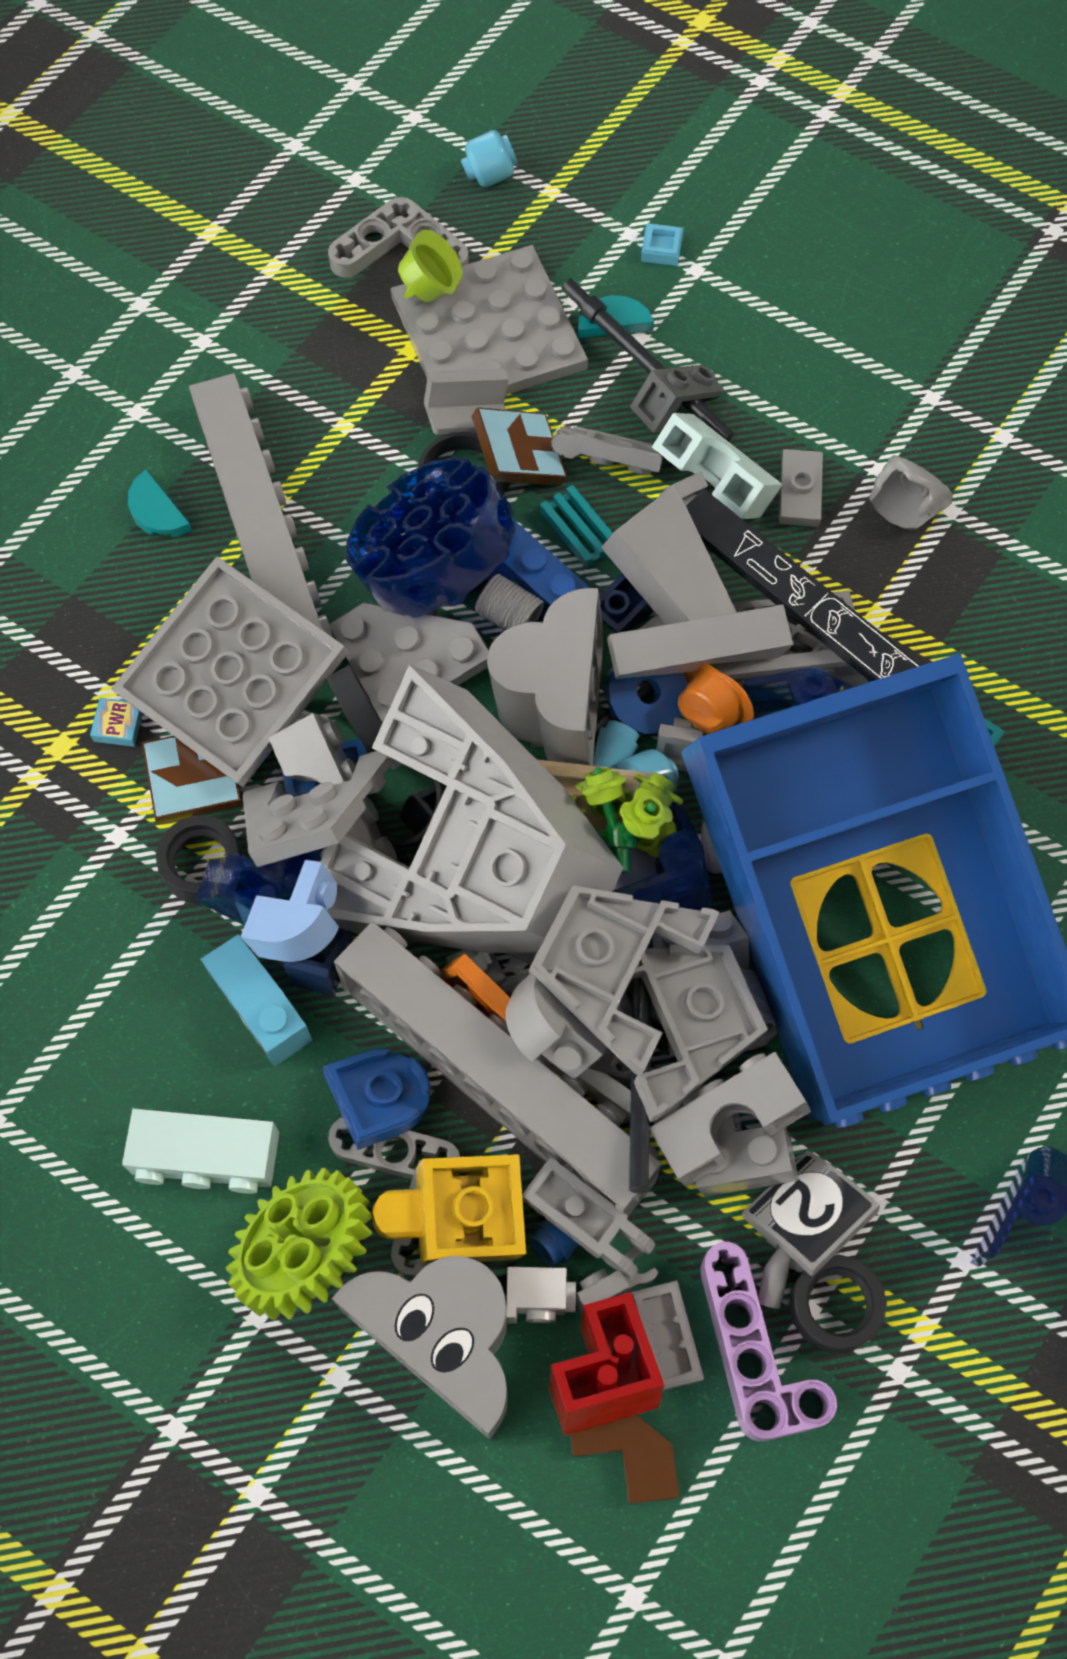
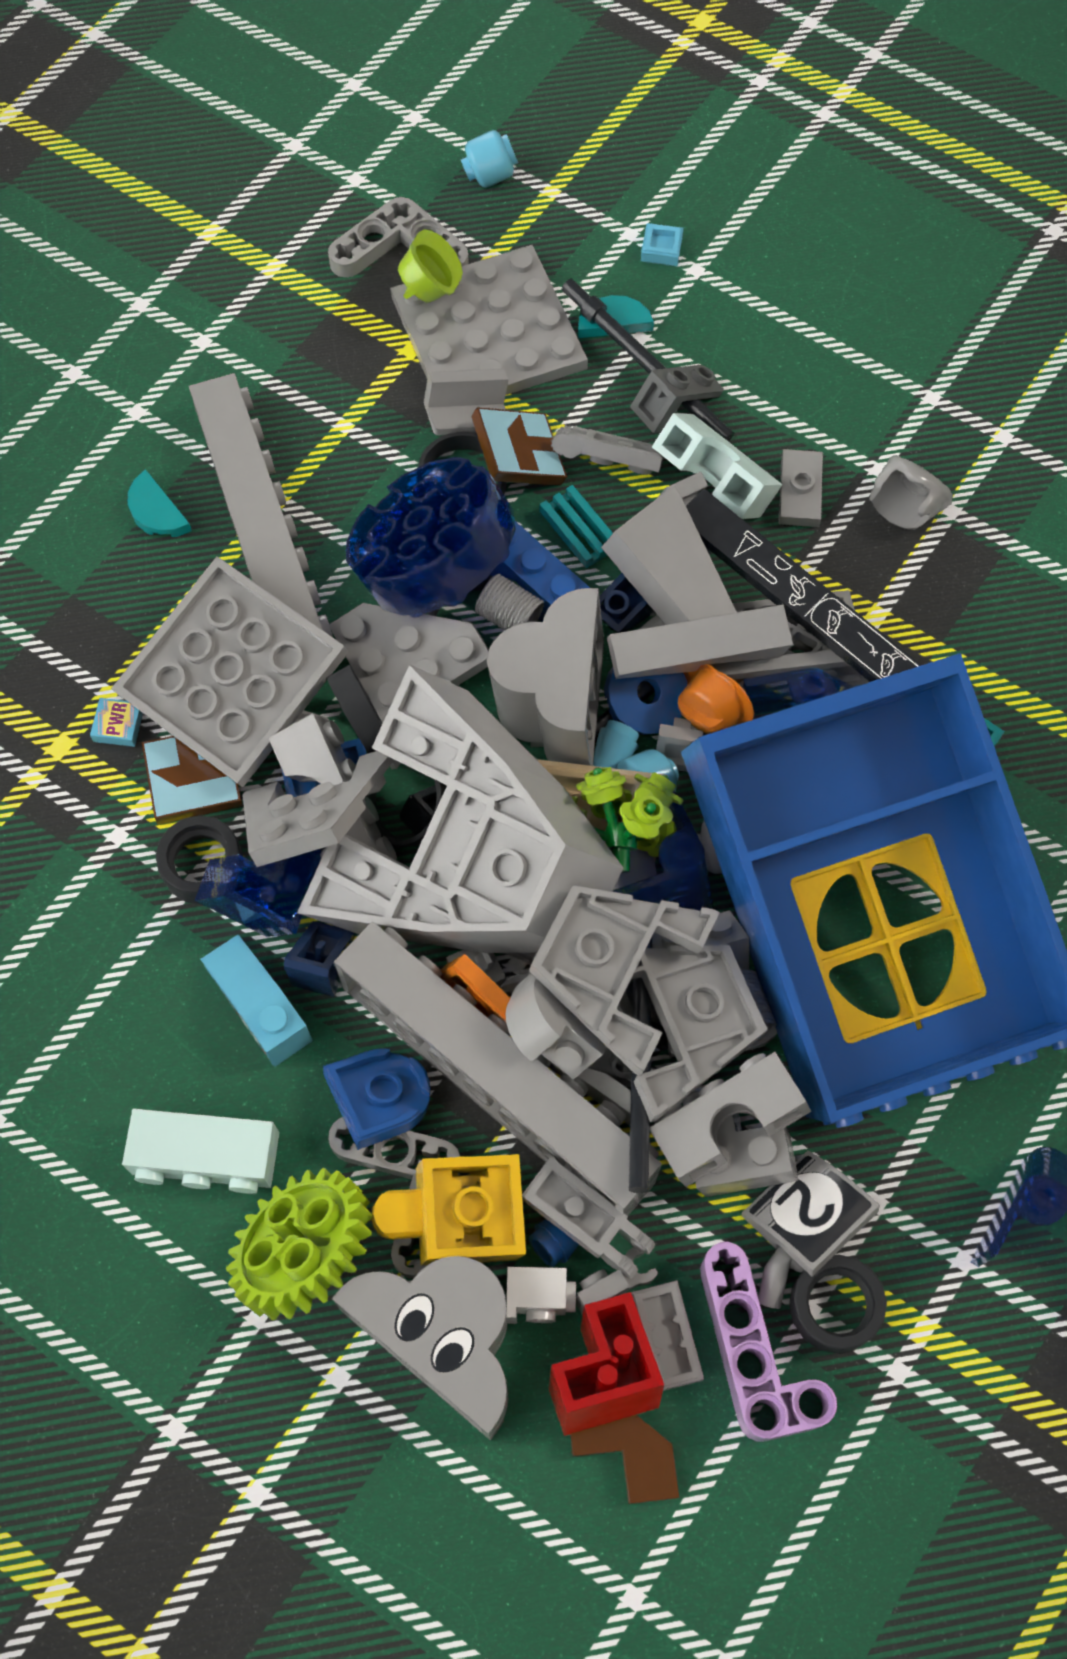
(294, 927): light blue brick -> none

